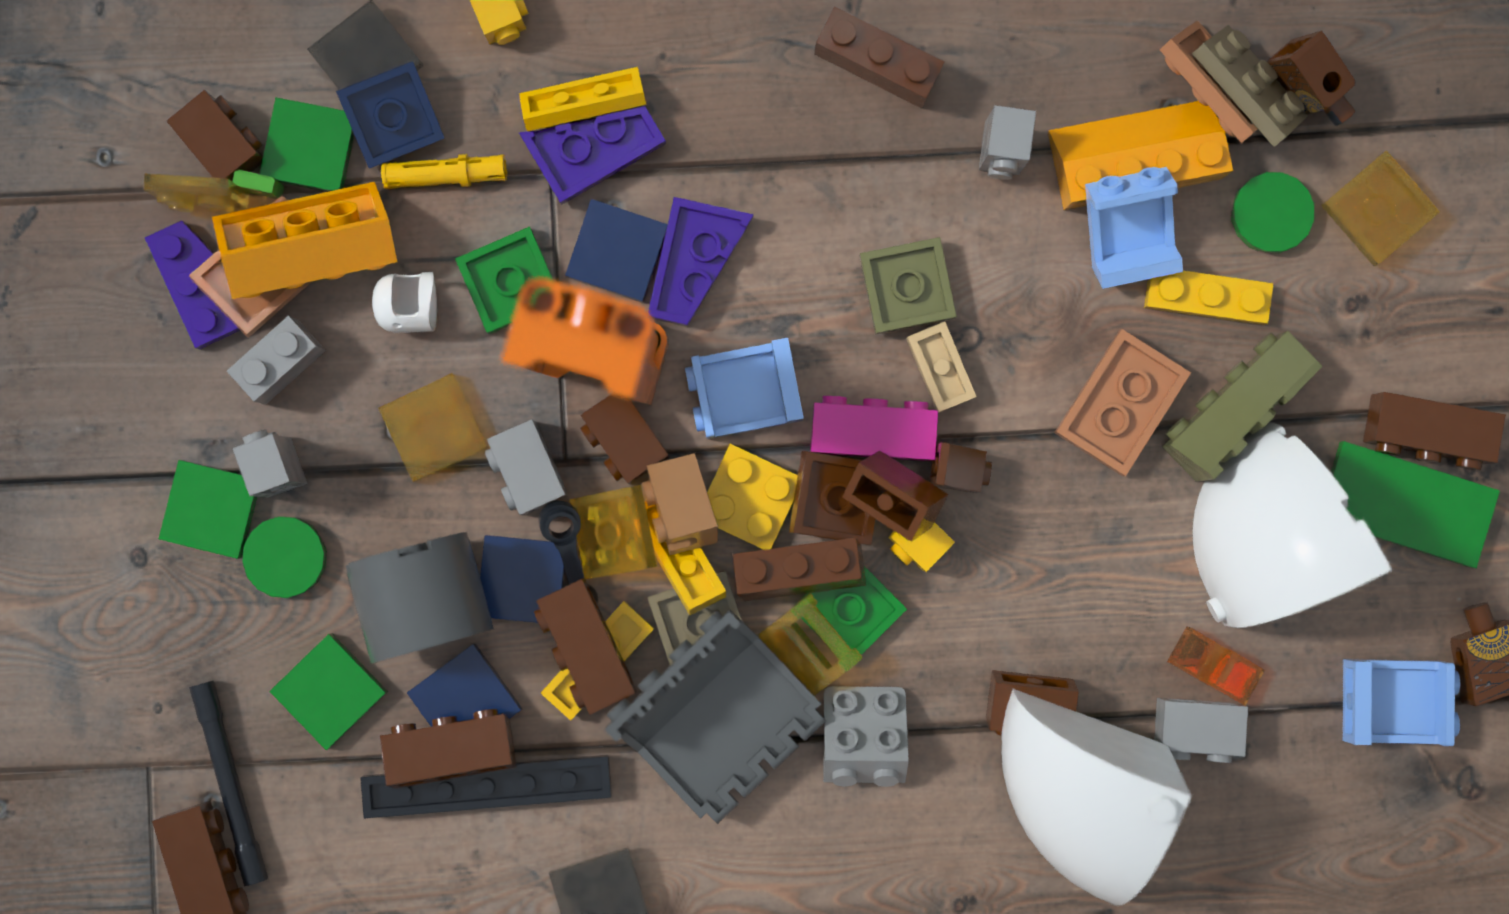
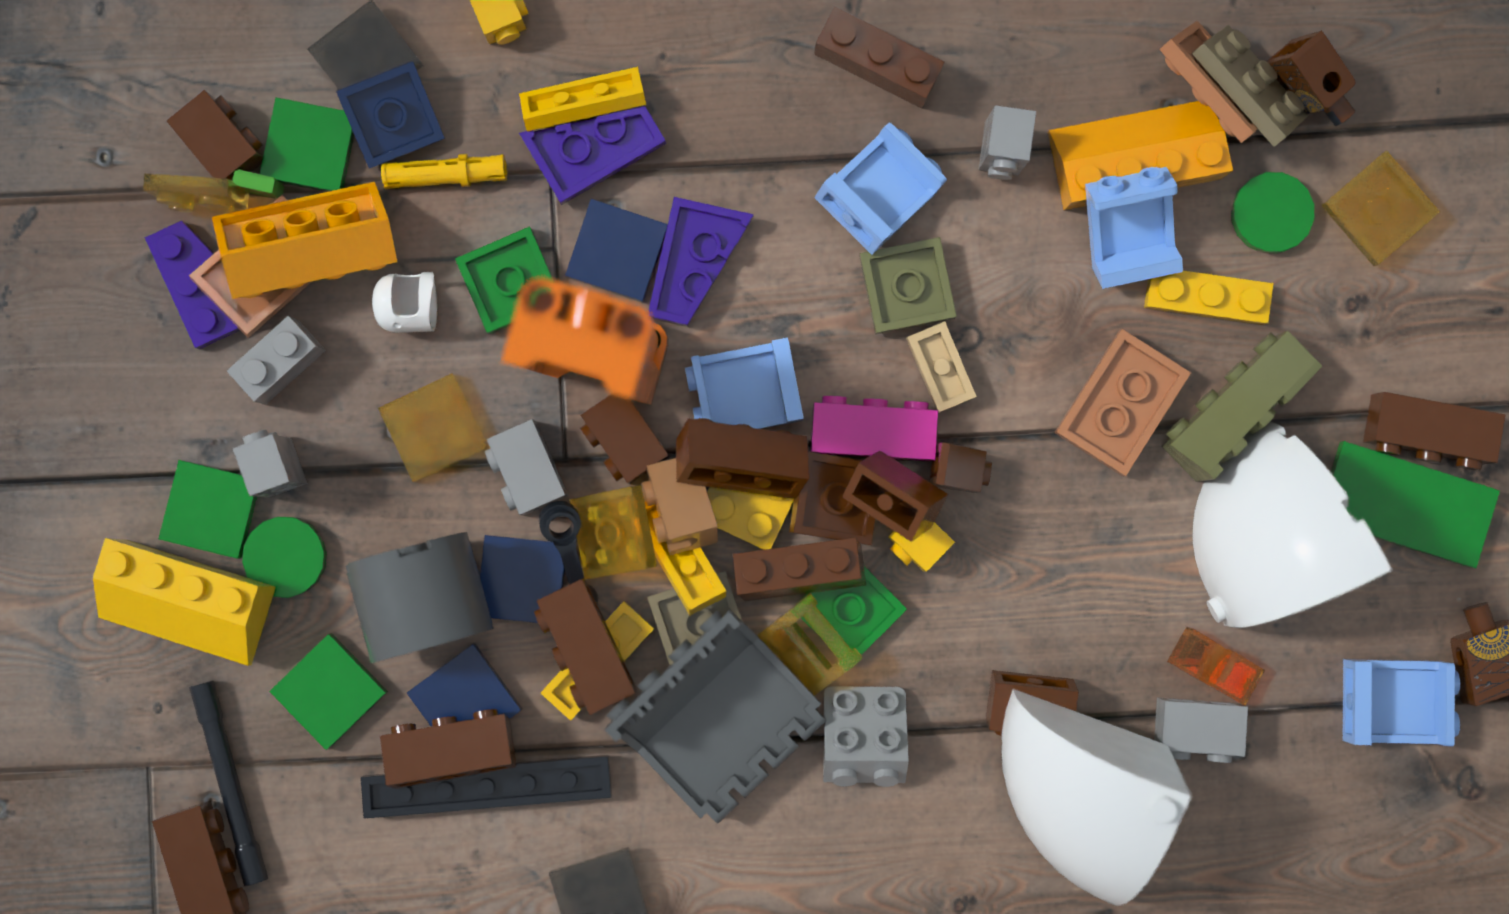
(181, 600): none -> yellow slope
(741, 458): none -> reddish brown brick
(881, 188): none -> light blue panel

